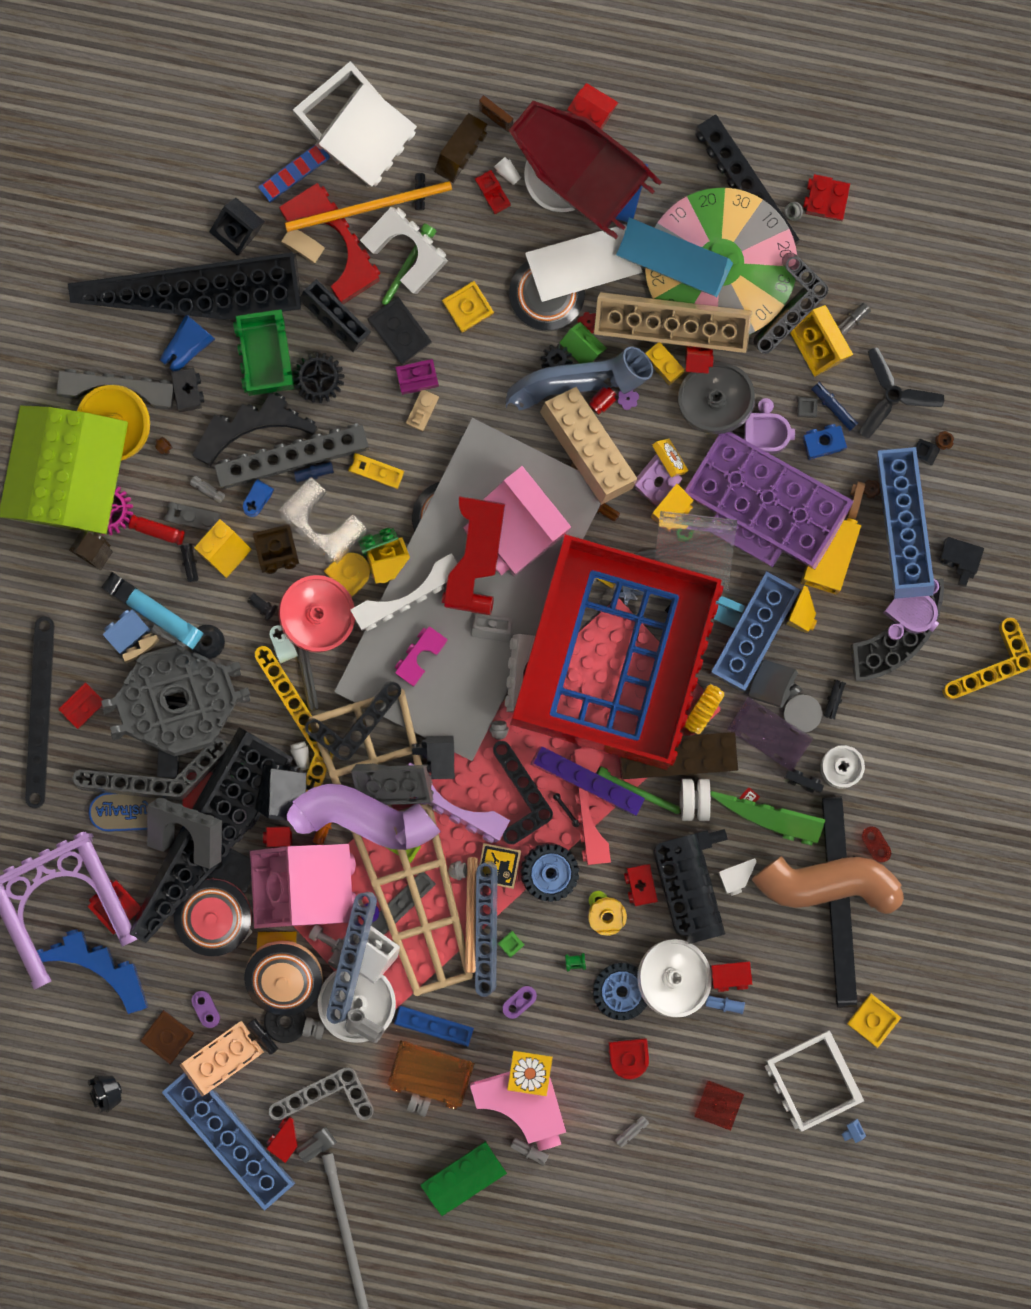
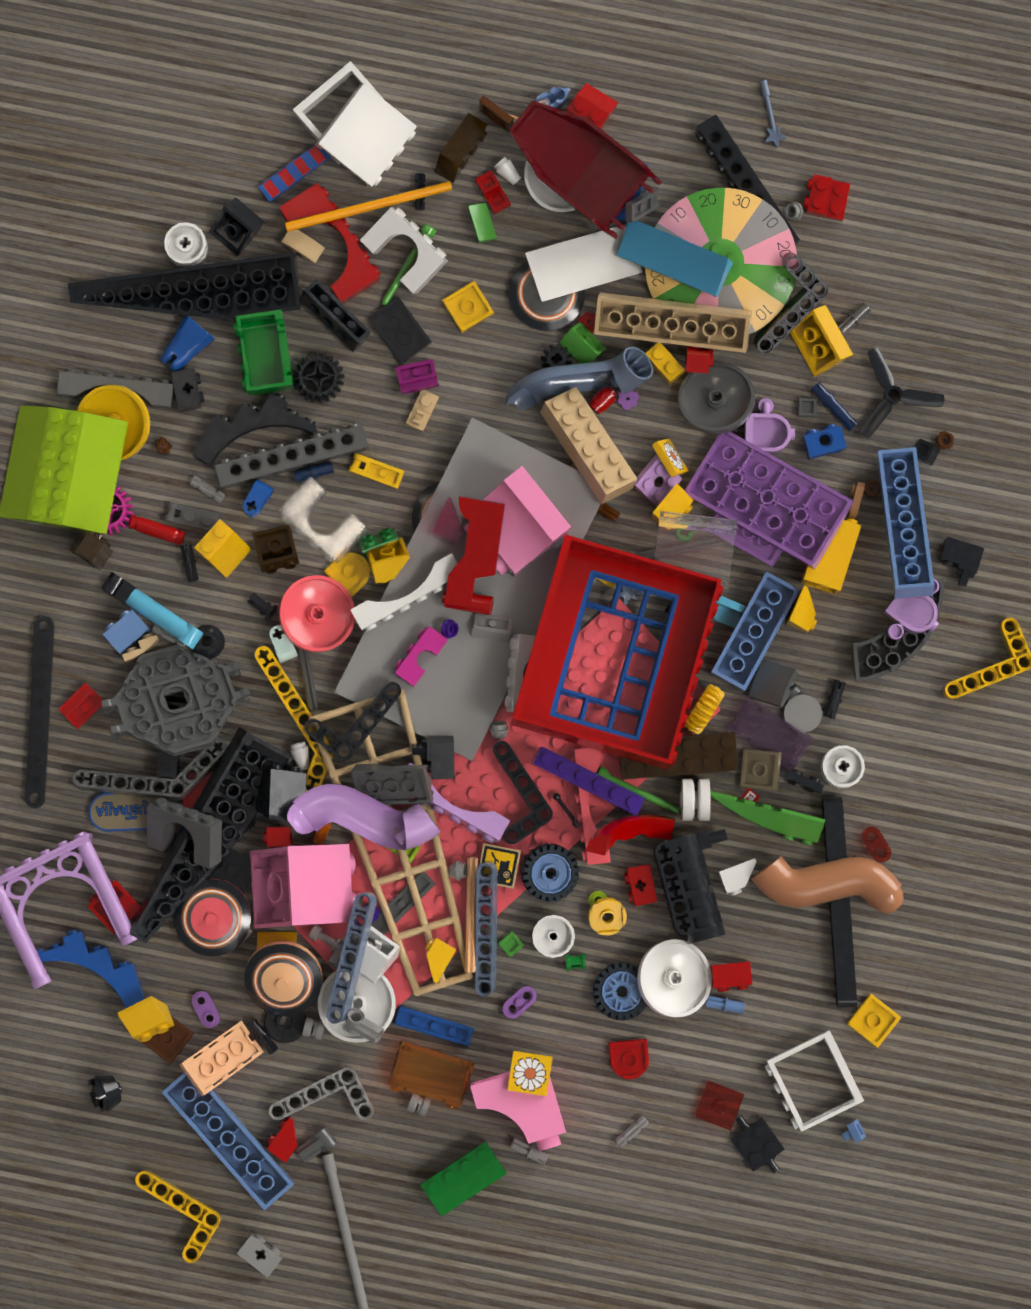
(146, 1019): none -> yellow slope
(184, 234): none -> white wheel
(184, 1208): none -> yellow beam
(249, 1254): none -> light grey brick
(438, 957): none -> yellow slope
(448, 524): none -> clear pink slope
(449, 628): none -> dark purple plate
(482, 222): none -> bright green slope
(549, 925): none -> white wheel
(555, 97): none -> medium blue animal
(629, 827): none -> red brick
(641, 205): none -> dark grey plate
(757, 1144): none -> black plate
(760, 769): none -> dark tan tile
(774, 133): none -> sand blue piece

